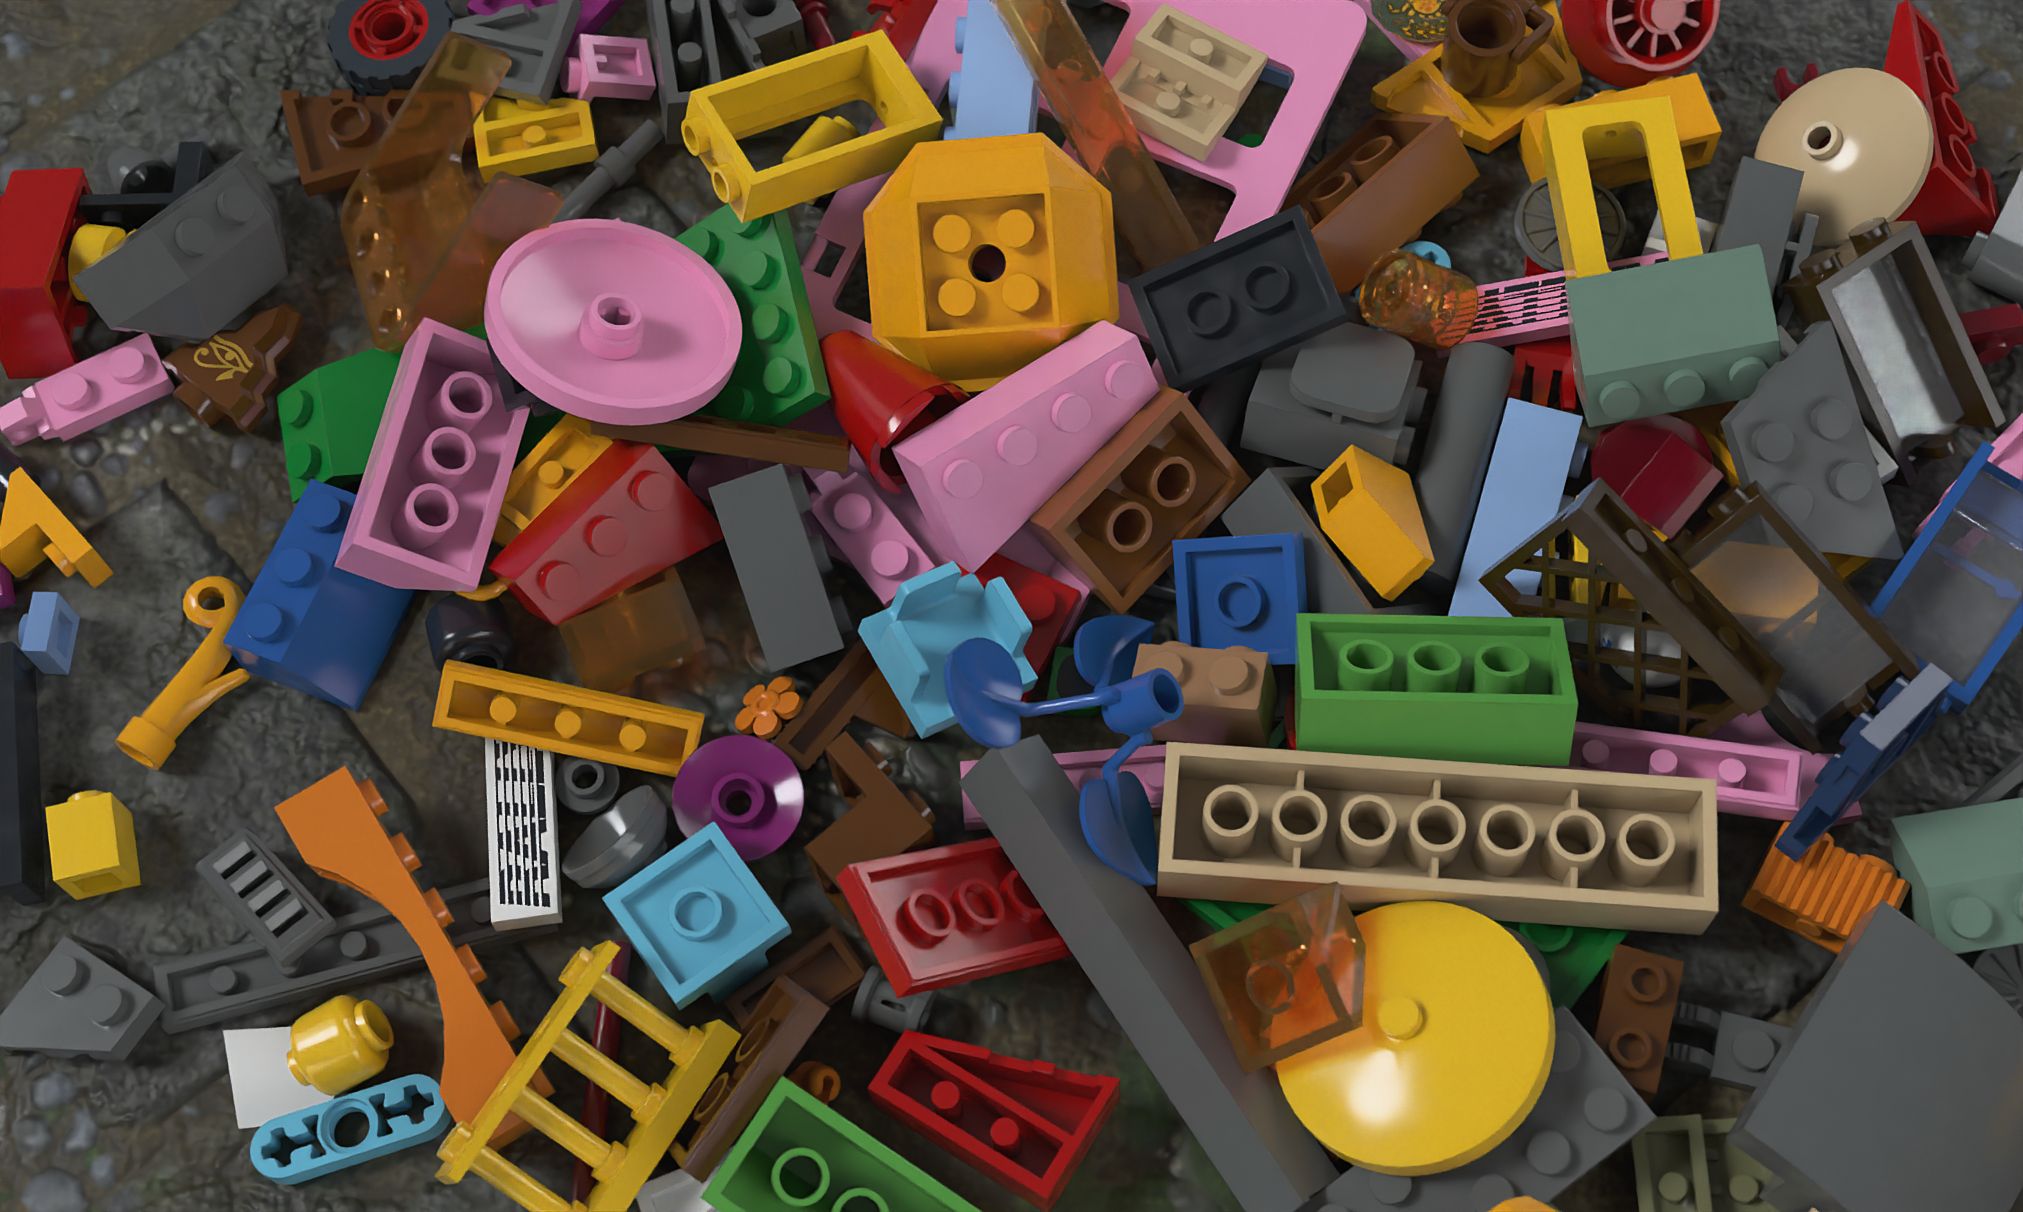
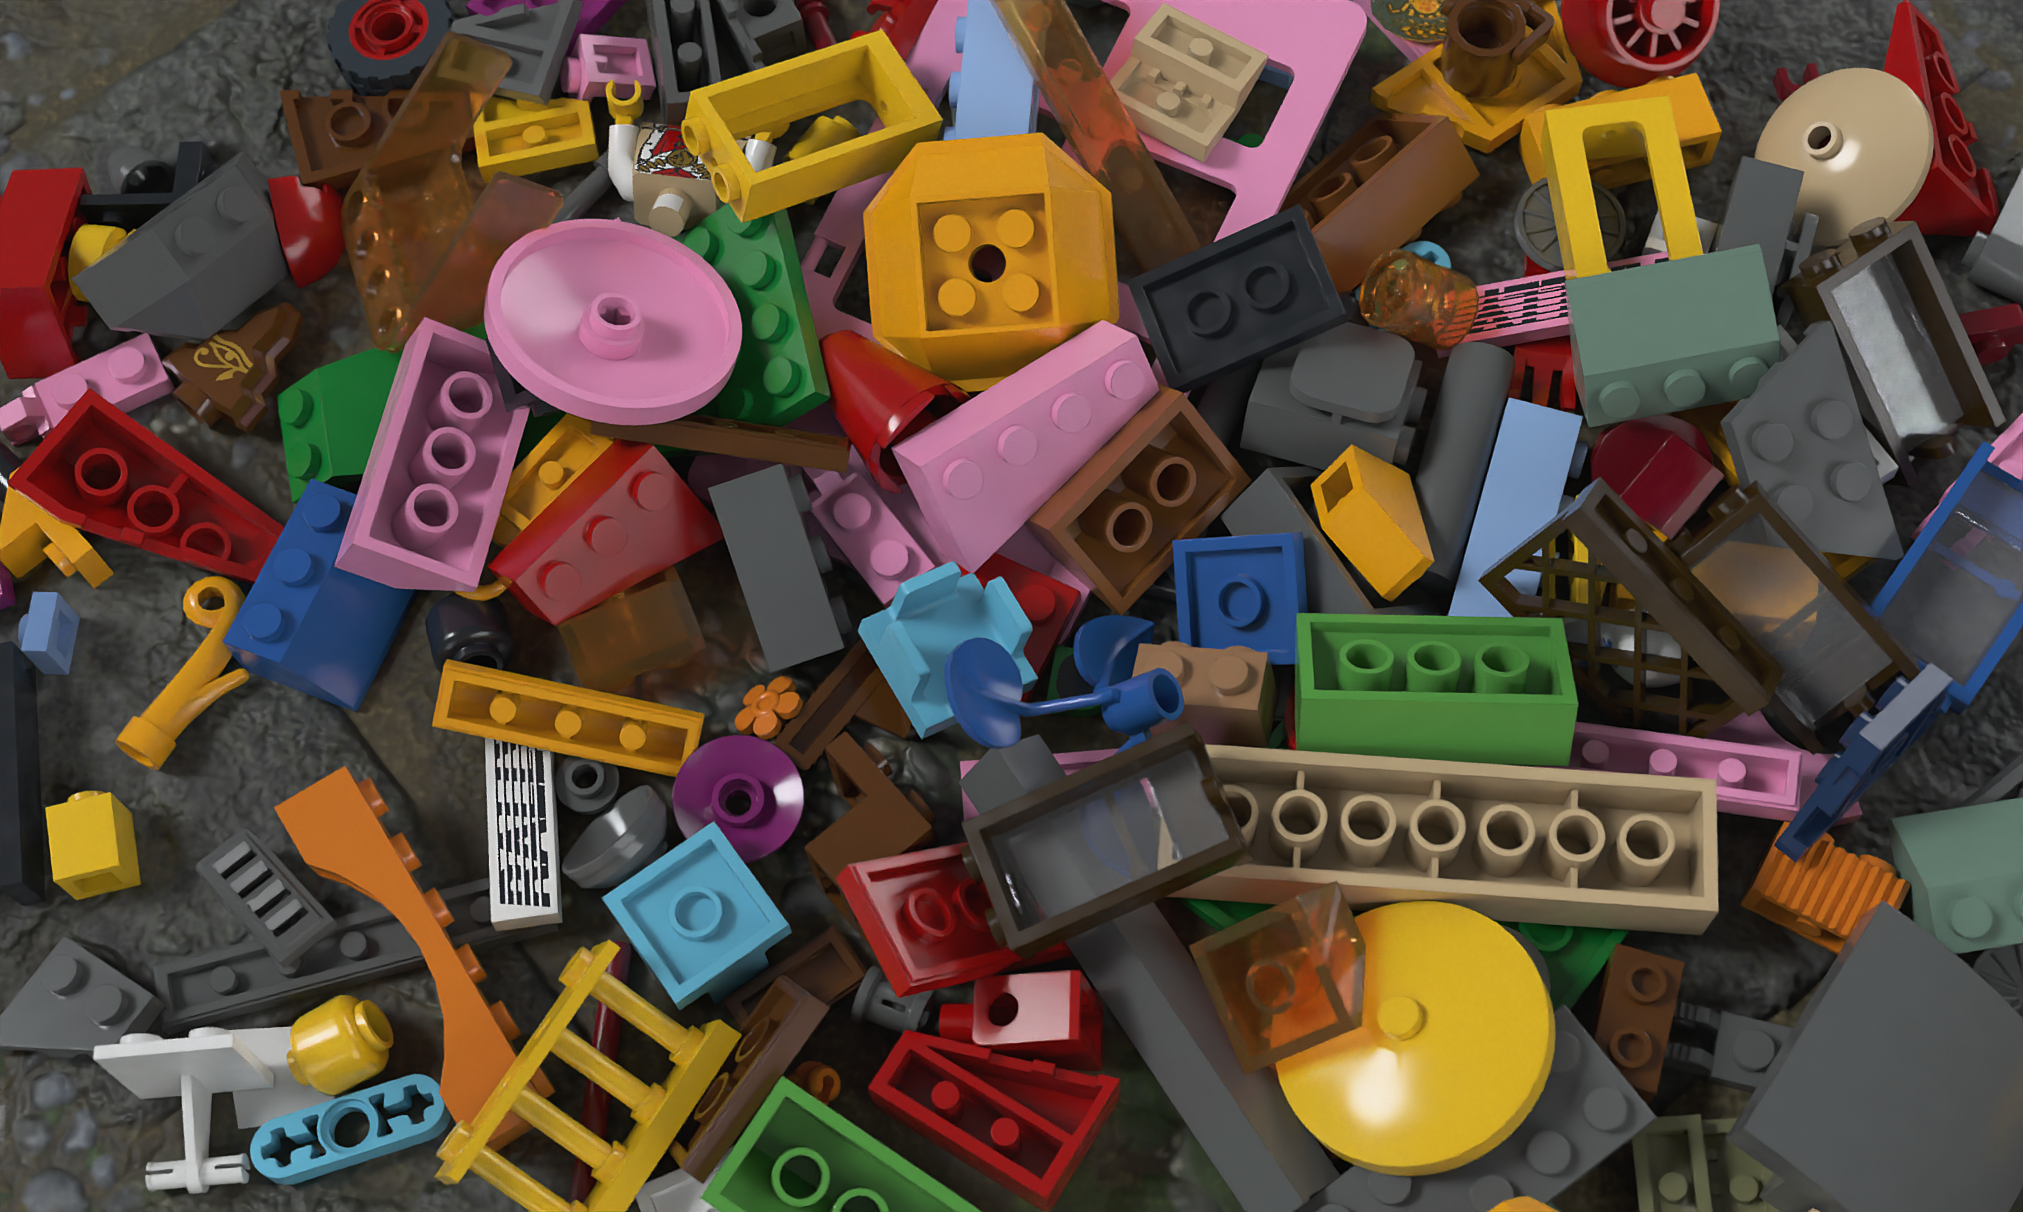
(134, 488): none -> red wedge
(190, 1068): none -> white plate
(308, 227): none -> red brick
(659, 172): none -> torso
(1032, 1018): none -> red torso
(1103, 842): none -> door

